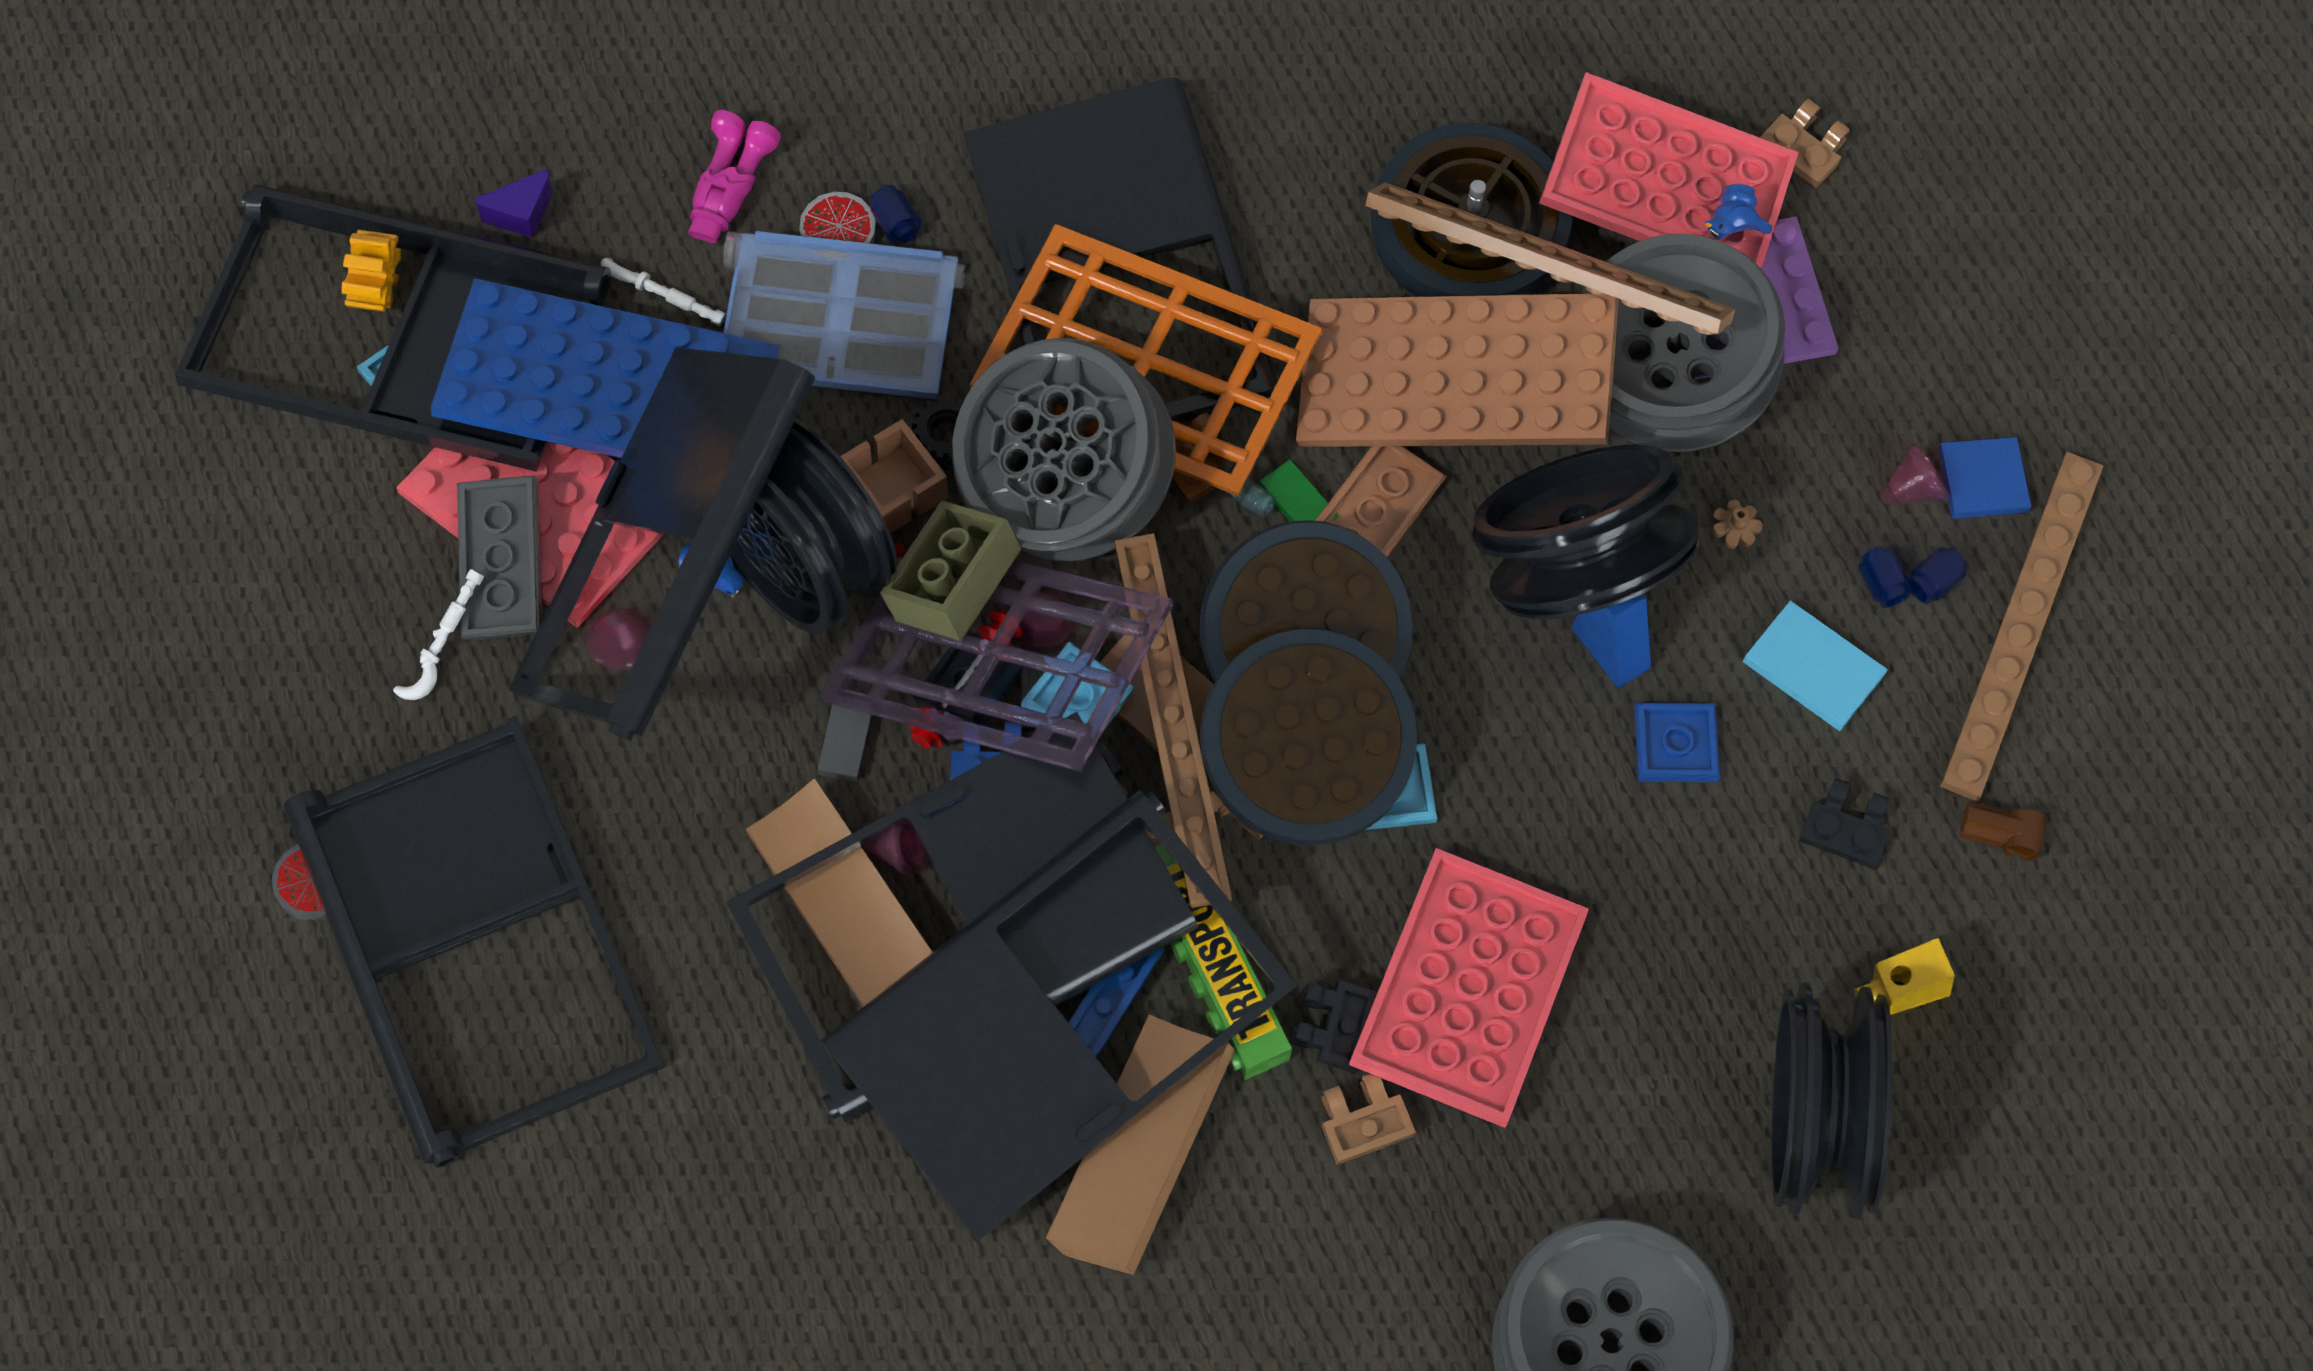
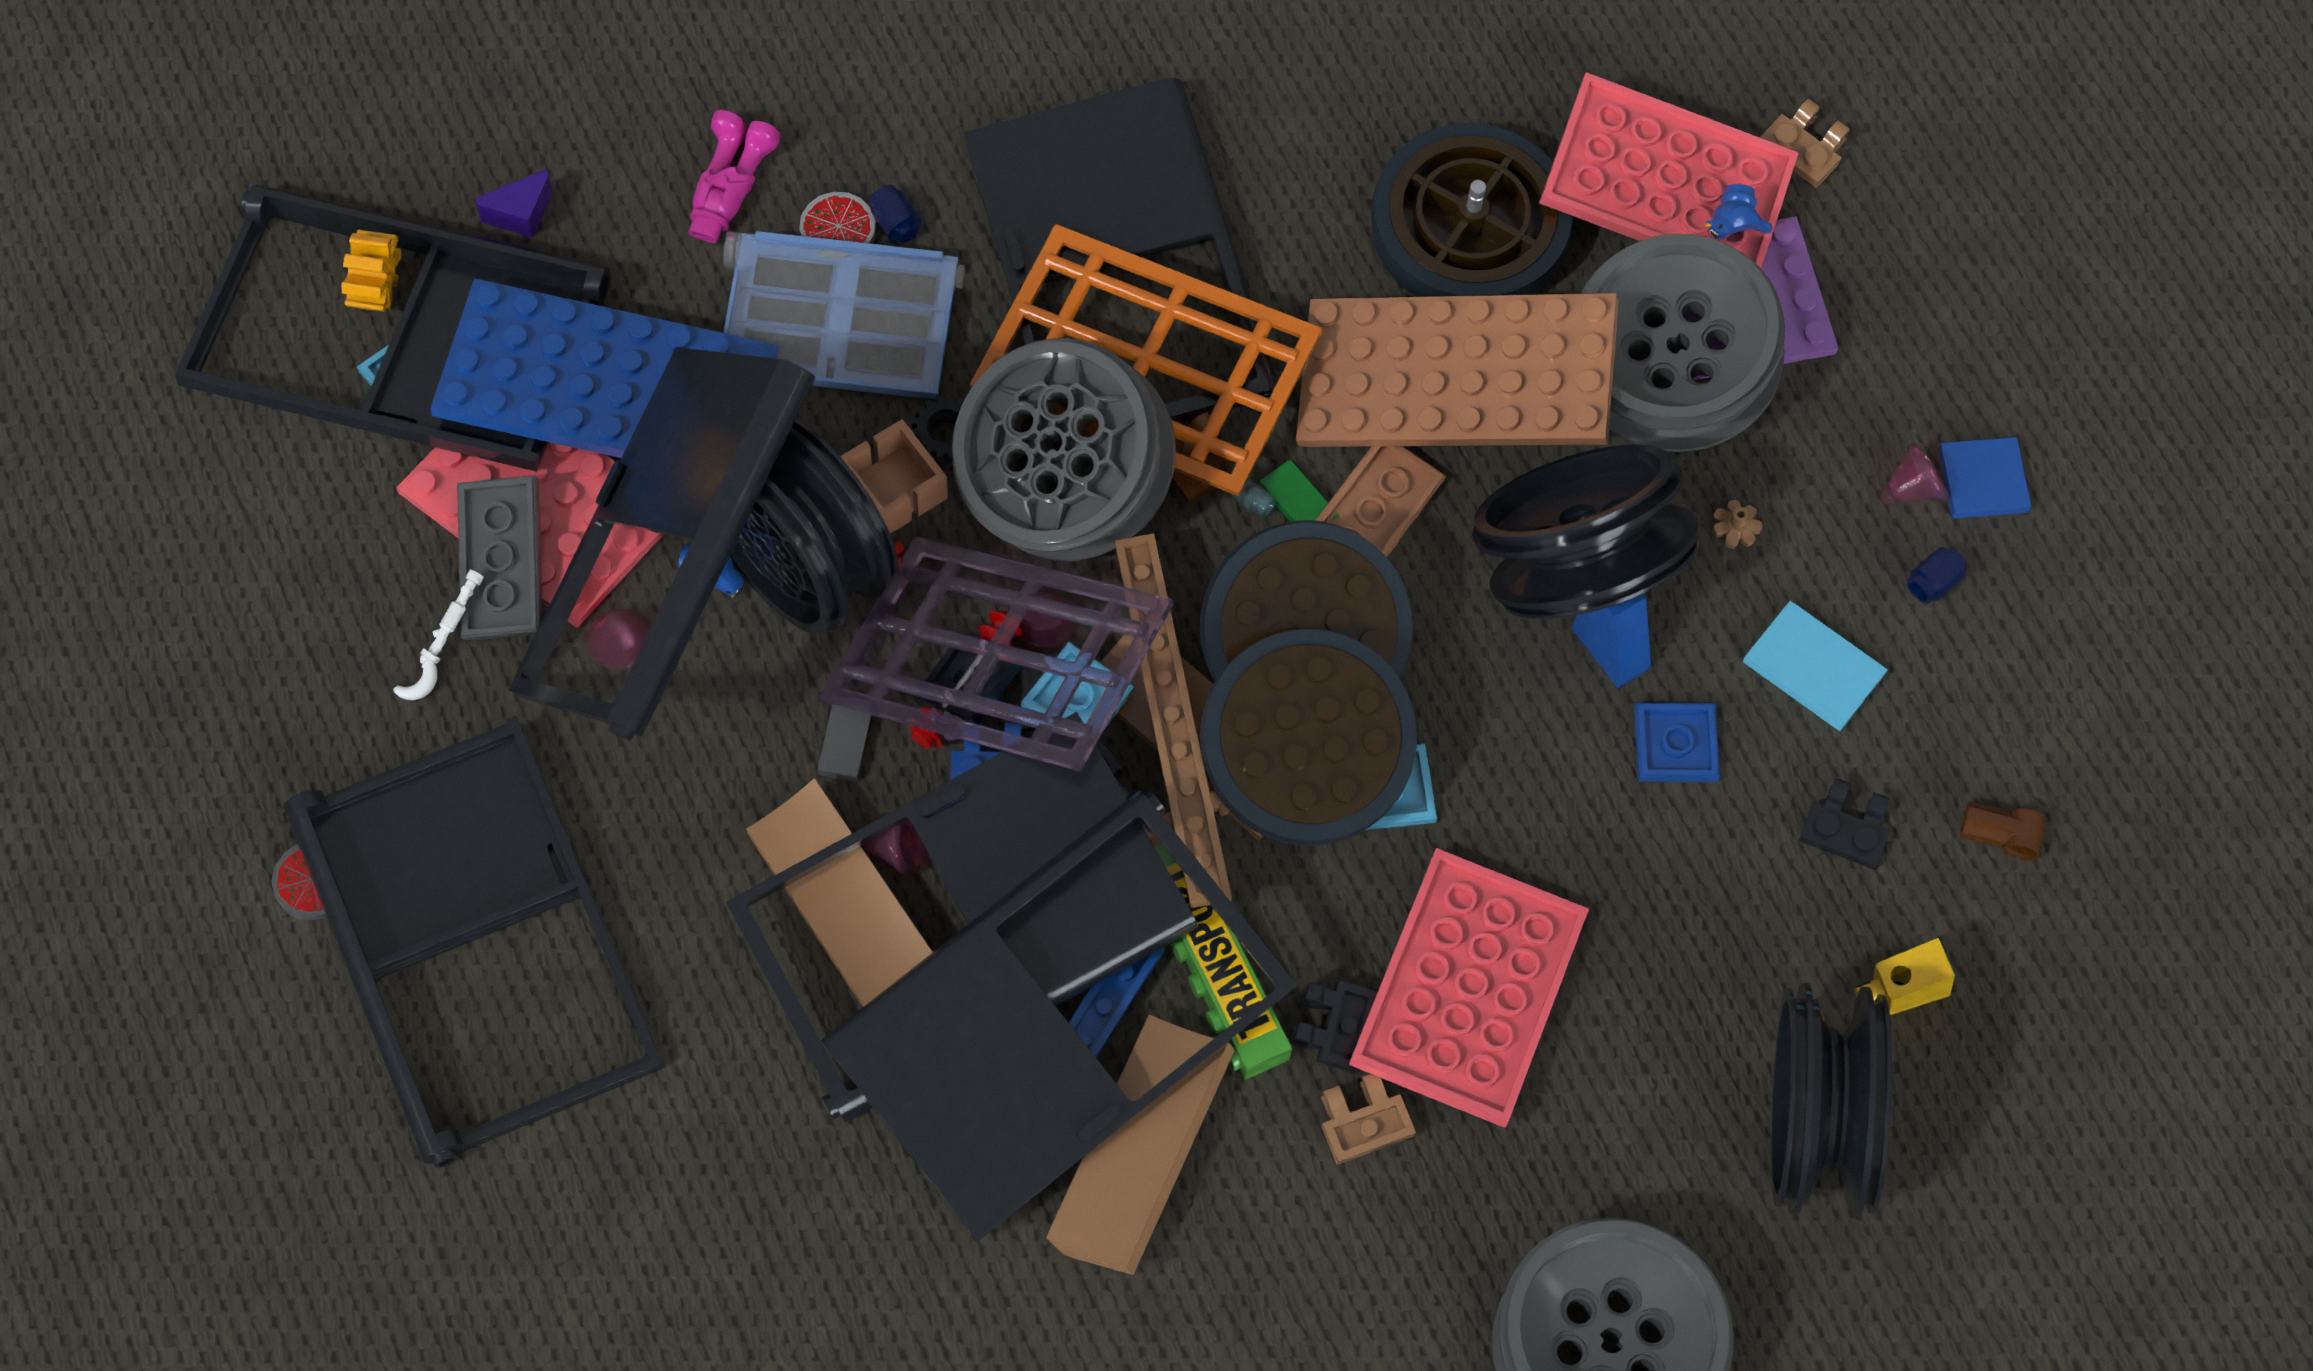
(673, 296): white piece -> none
(951, 570): olive brick -> none
(1561, 262): medium nougat plate -> none
(1884, 577): clear blue brick -> none
(2021, 627): medium nougat plate -> none

